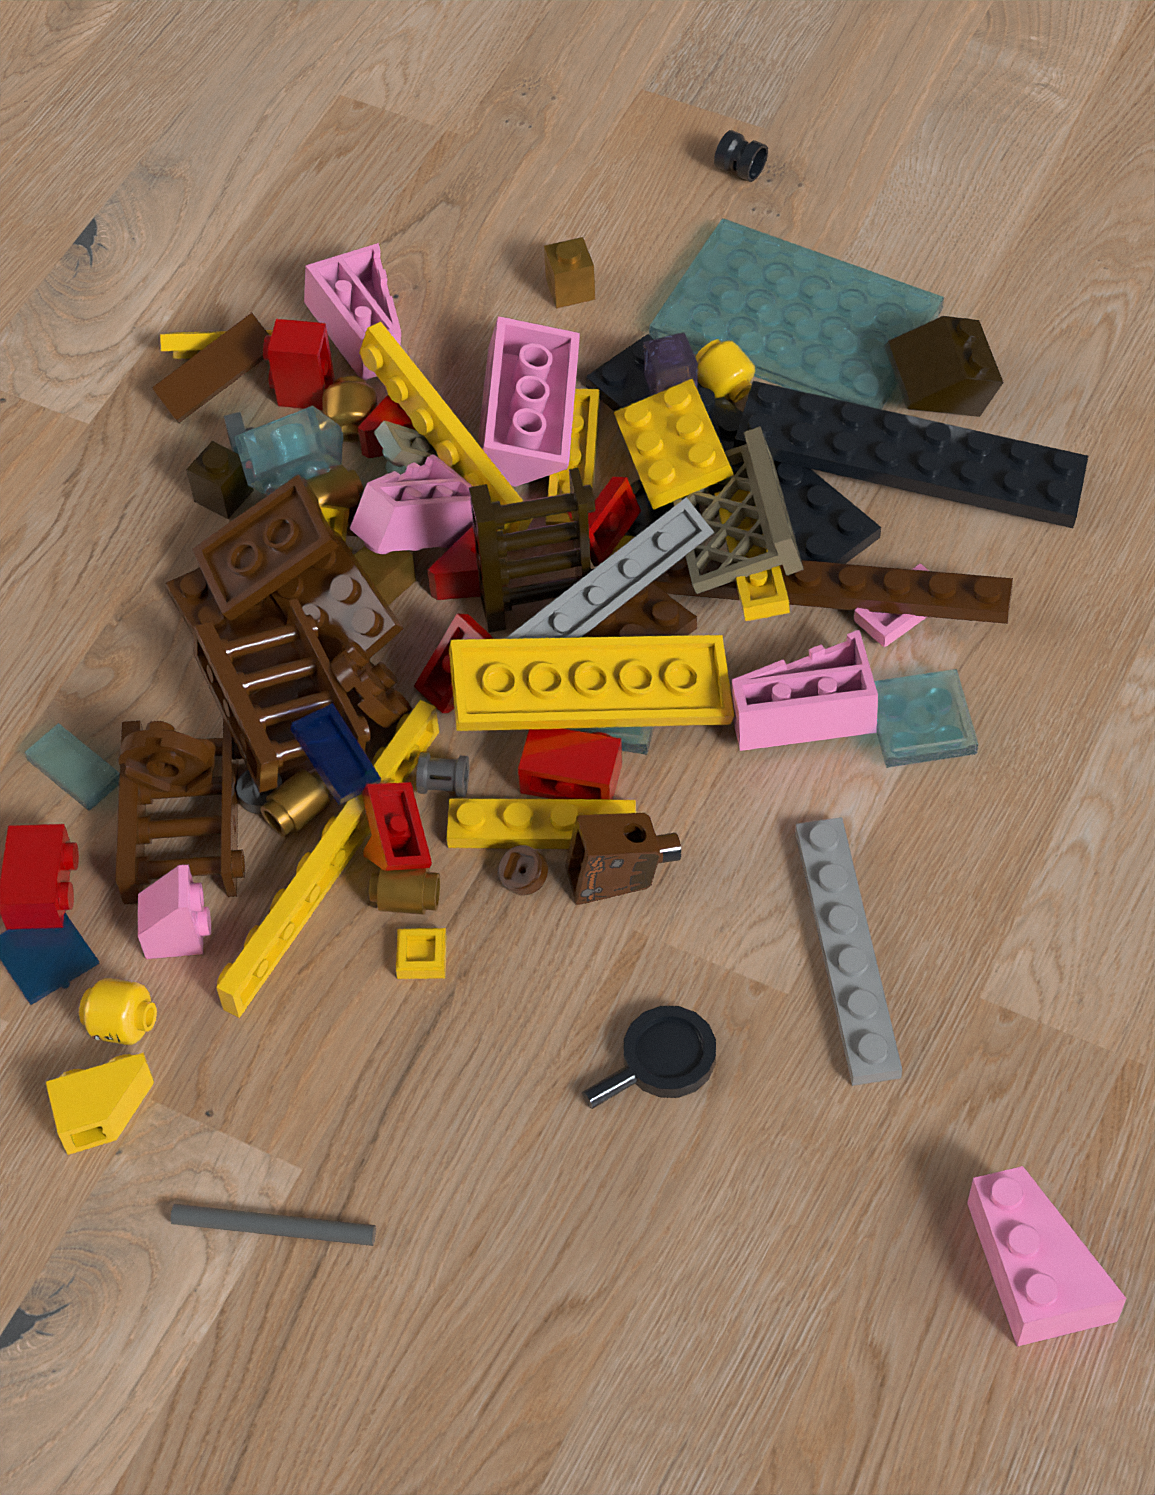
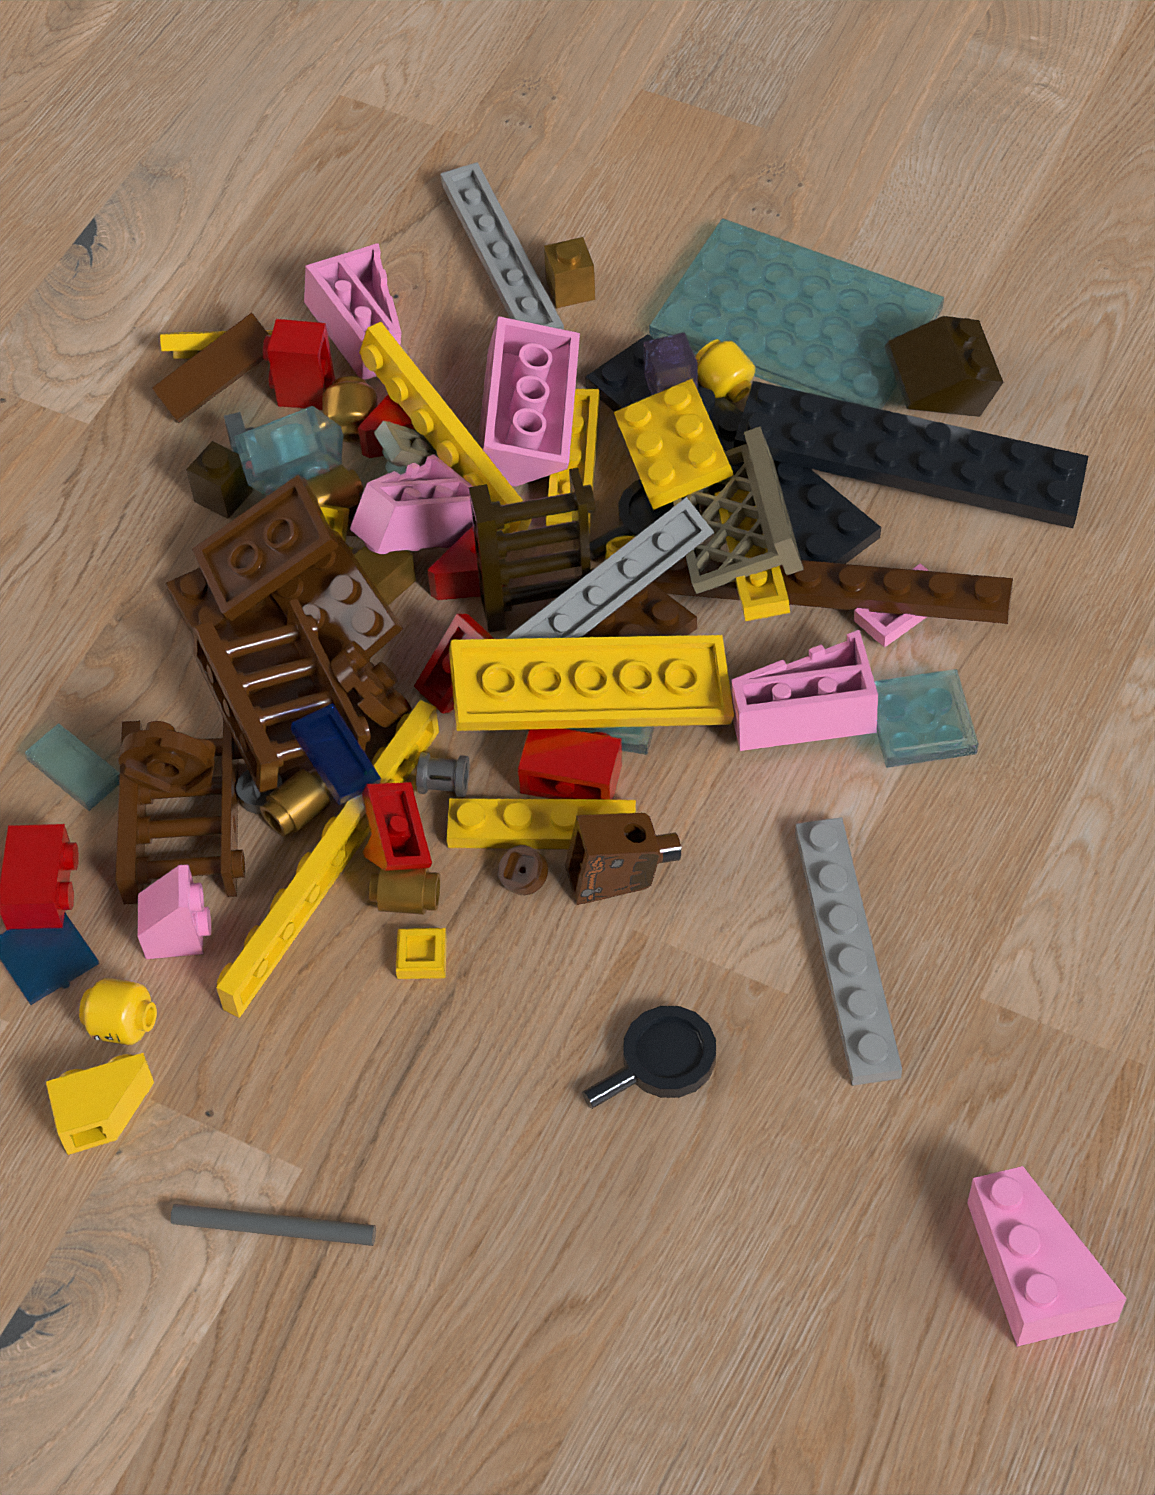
(498, 247): none -> light grey plate
(613, 515): red slope -> none
(741, 156): black wheel -> none

